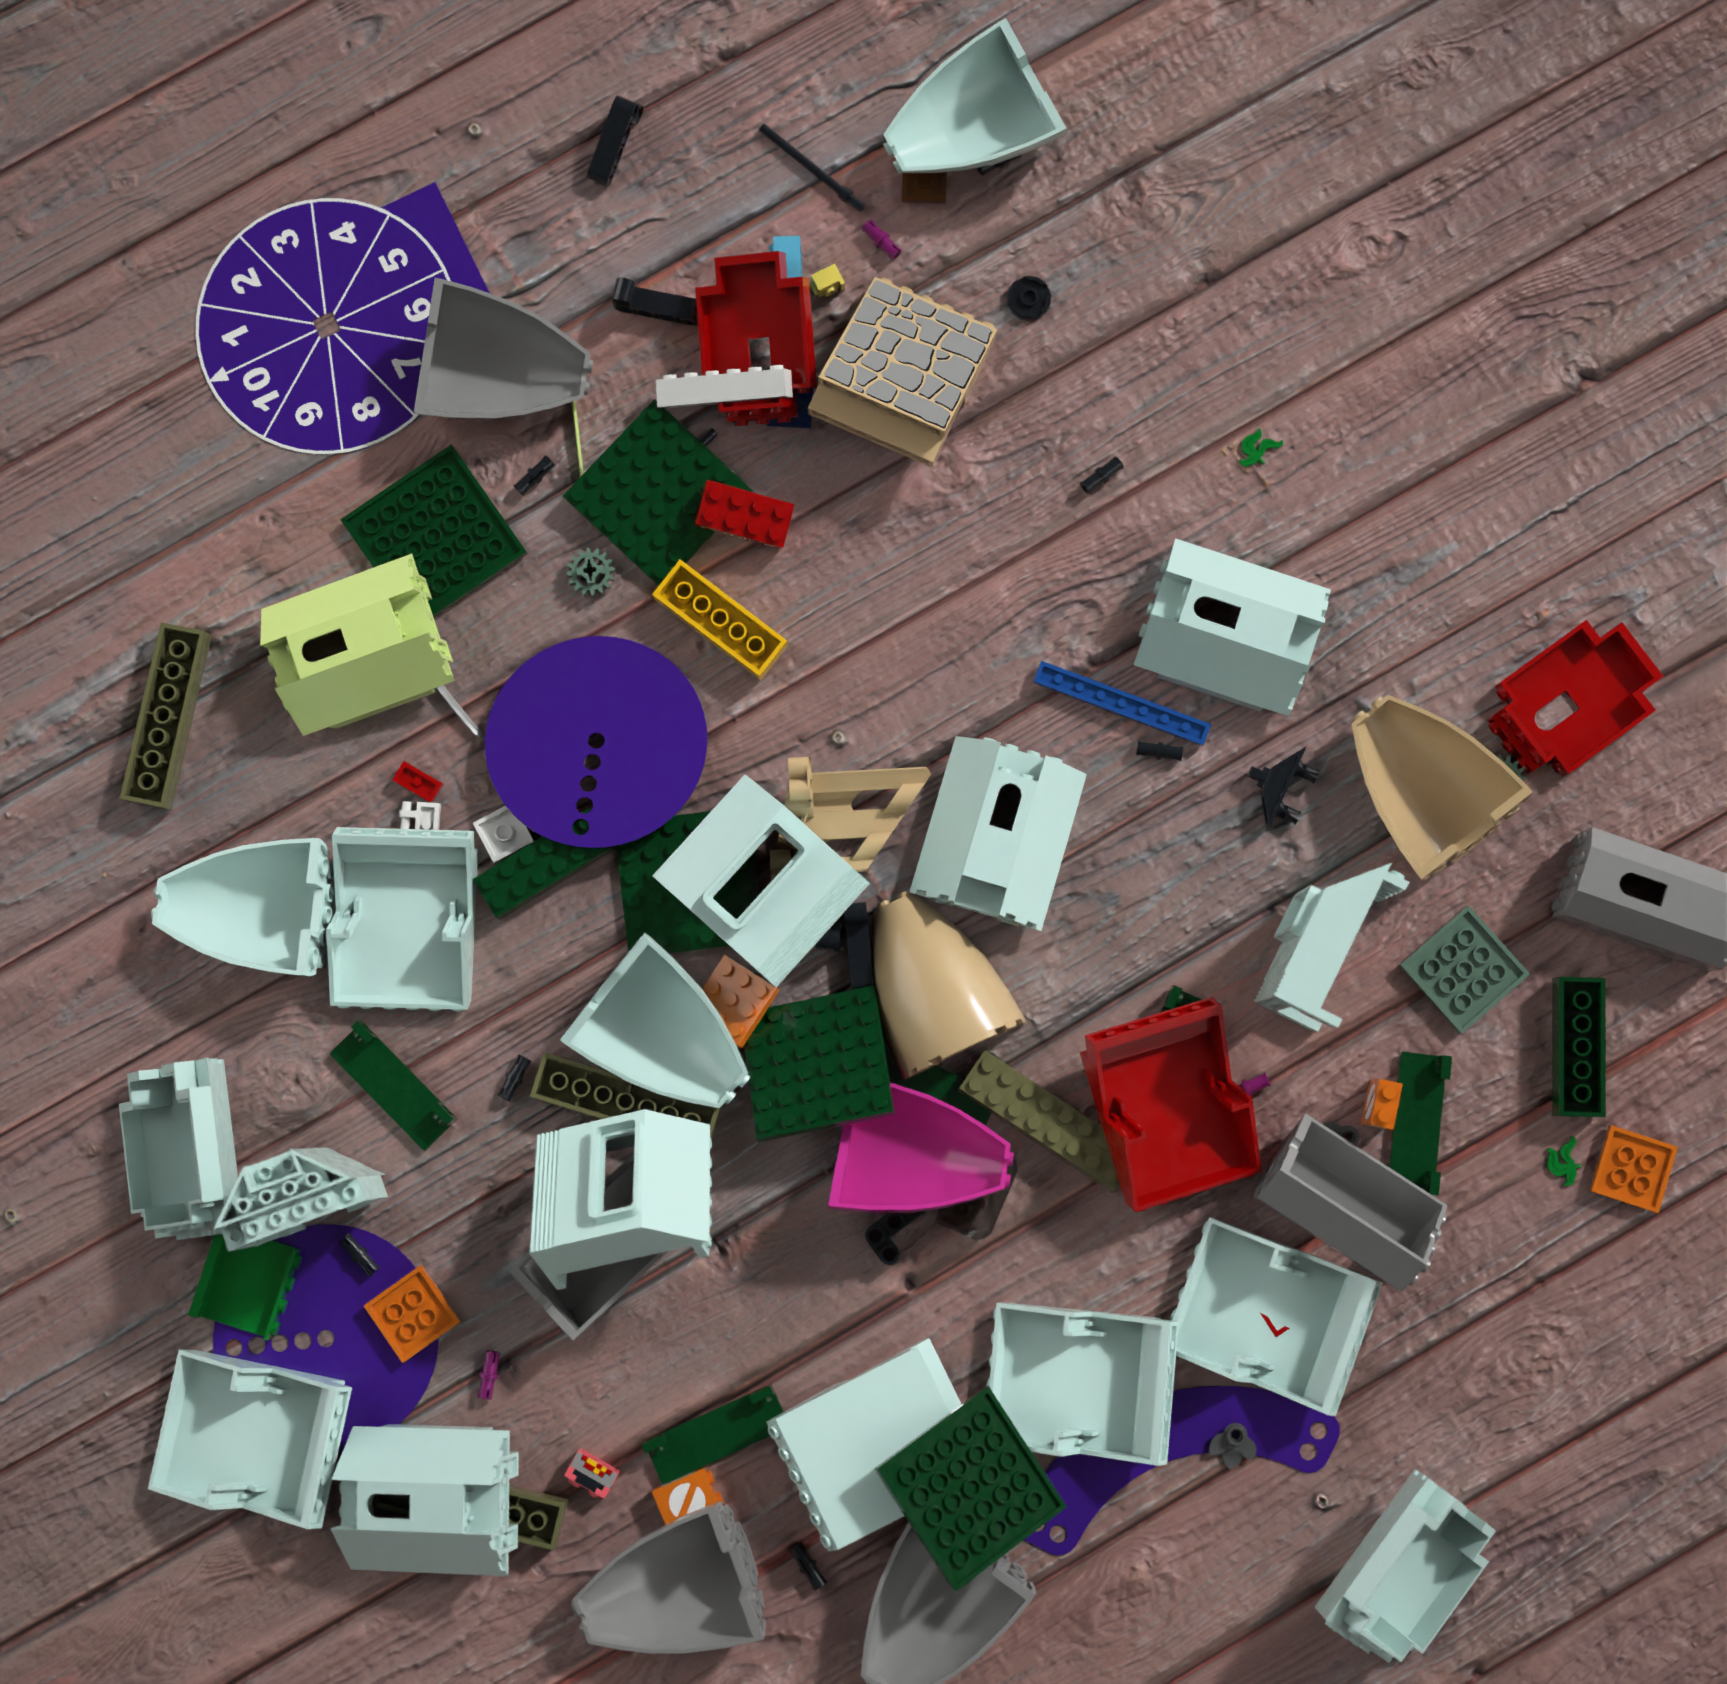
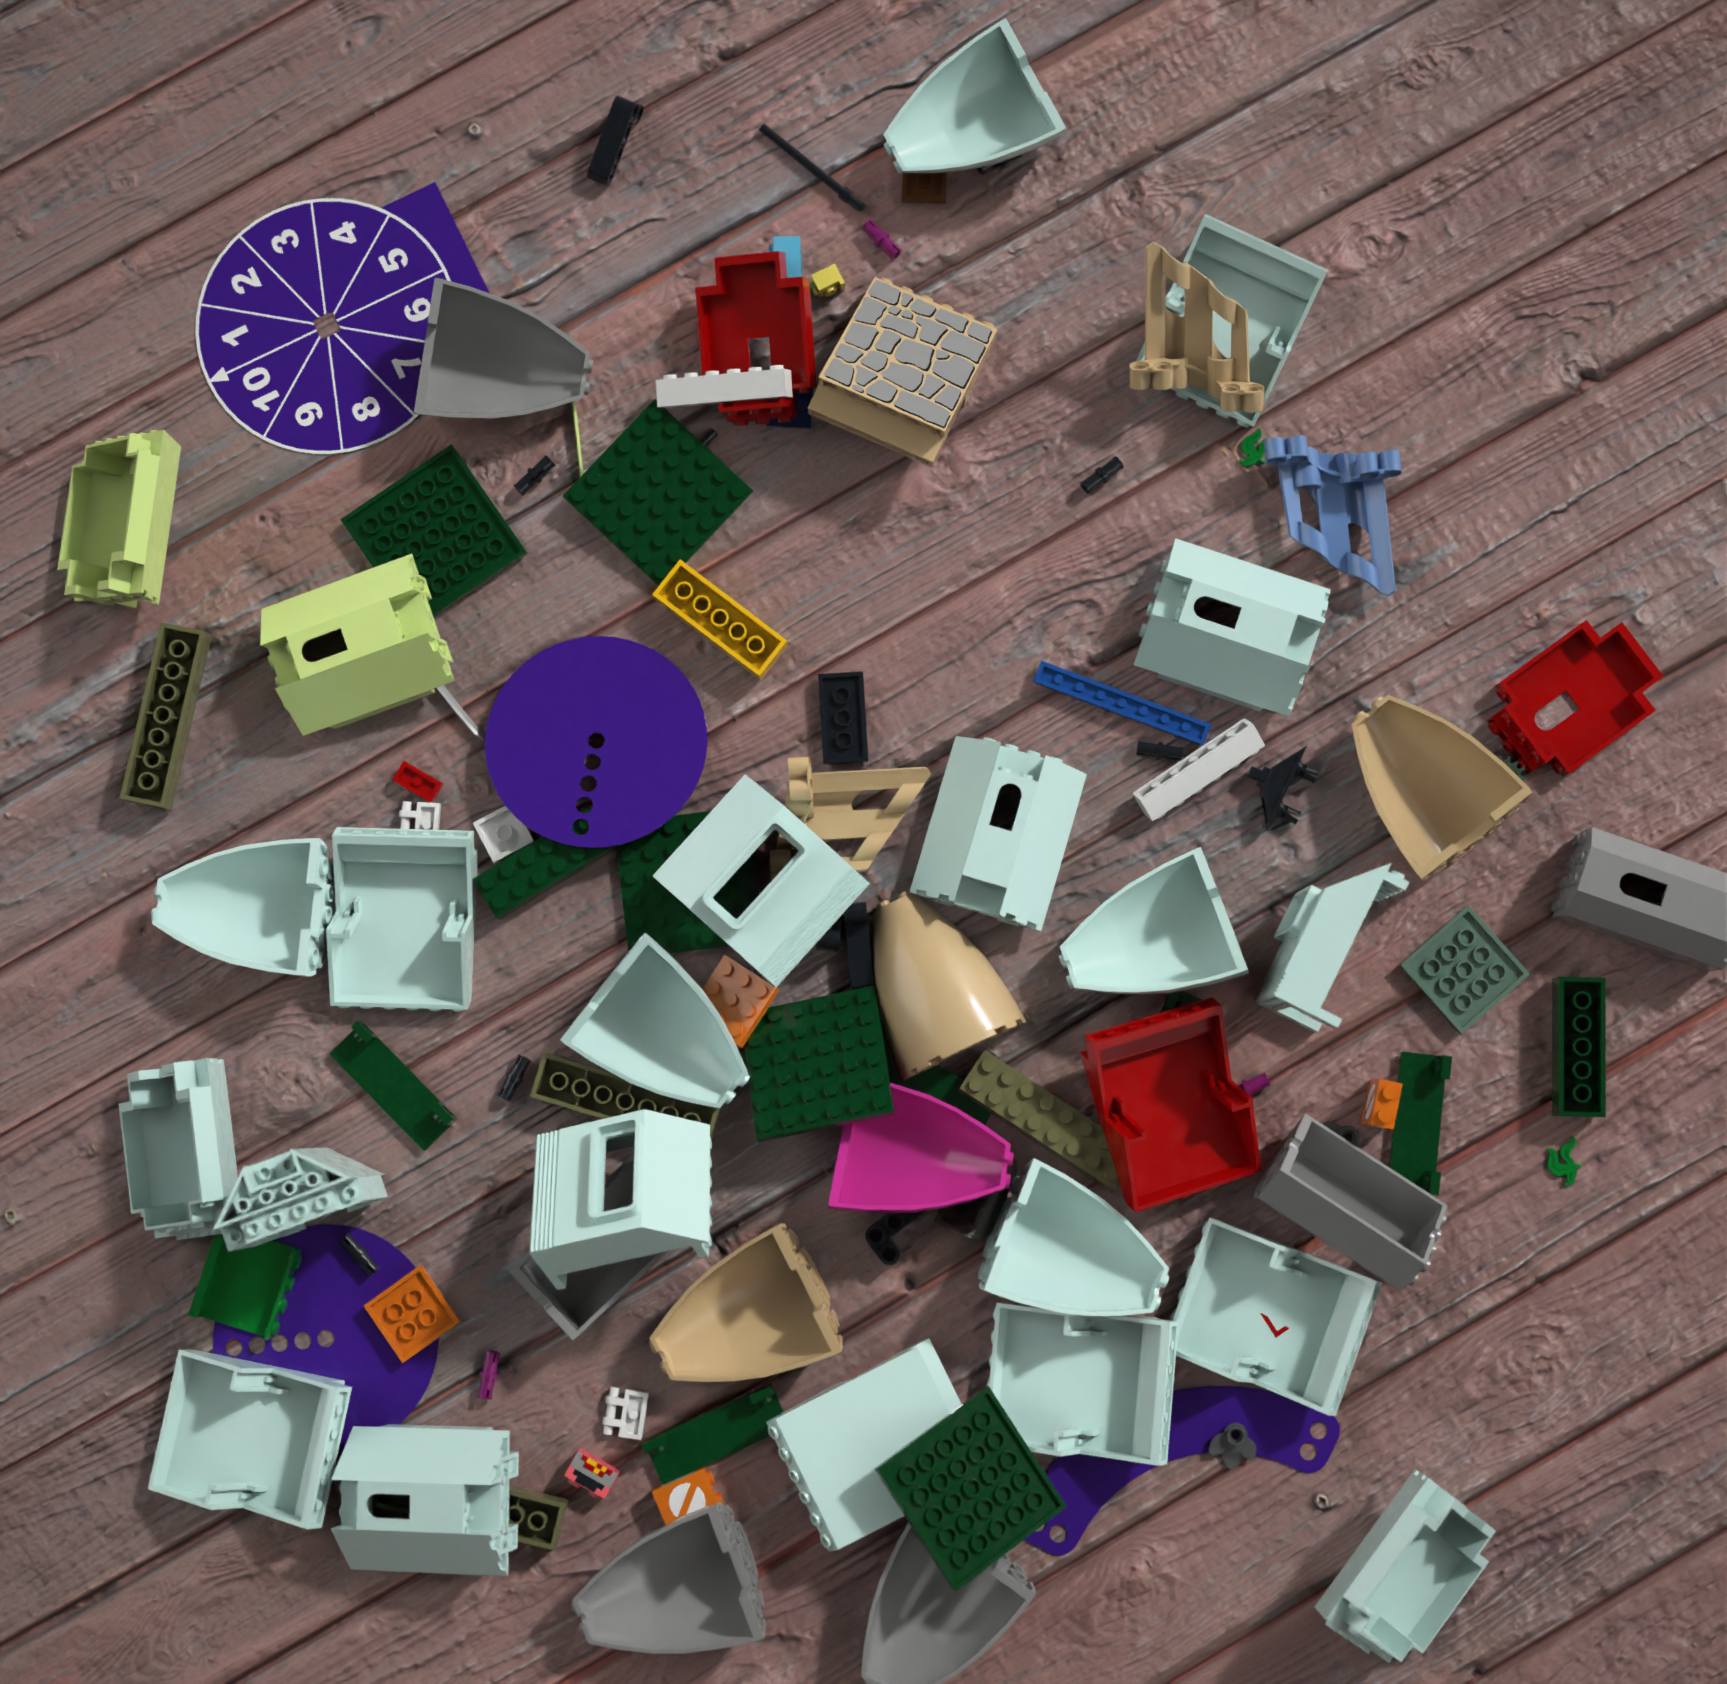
(120, 519): none -> yellowish green panel
(581, 572): sand green gear -> none
(632, 1416): none -> white plate
(653, 304): black beam -> none
(744, 514): red brick -> none
(750, 1315): none -> tan panel
(808, 1566): black pin -> none
(843, 718): none -> black plate
(1029, 298): black tile -> none
(1069, 1251): none -> light aqua panel
(1156, 935): none -> light aqua panel
(1182, 348): none -> tan panel
(1198, 769): none -> white brick
(1268, 284): none -> light aqua panel
(1346, 492): none -> medium blue panel
(1633, 1169): orange plate -> none

